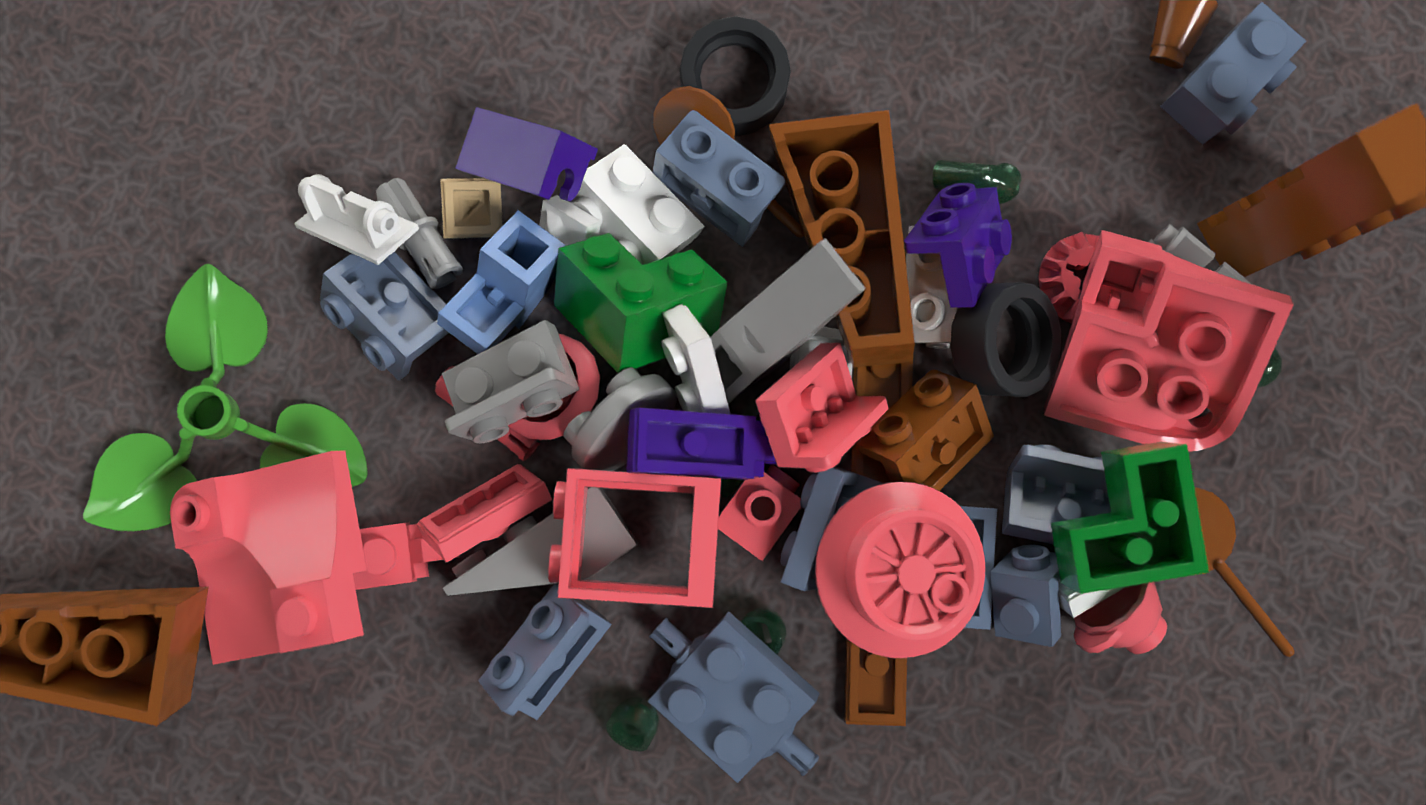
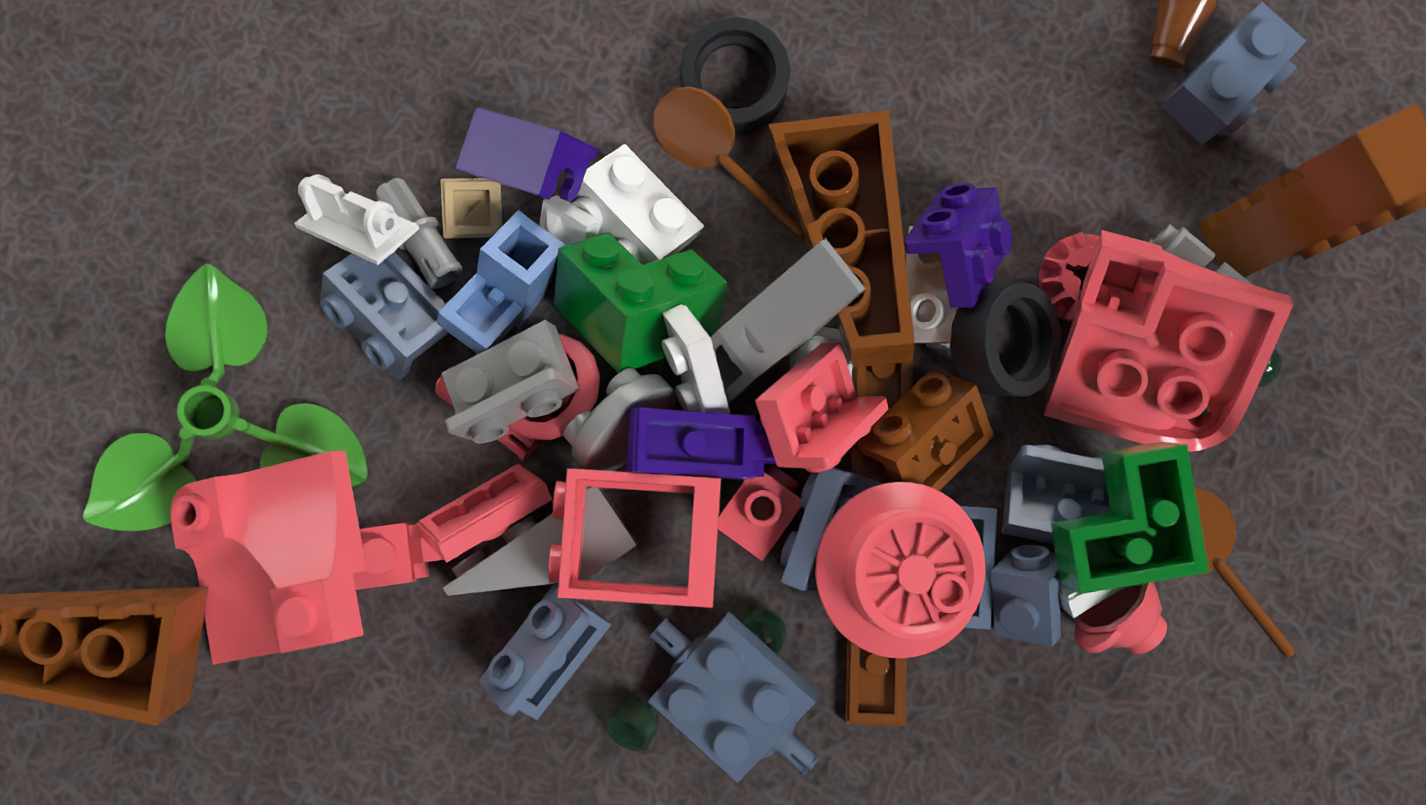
(716, 176): sand blue bracket -> none
(1003, 176): clear green arm -> none

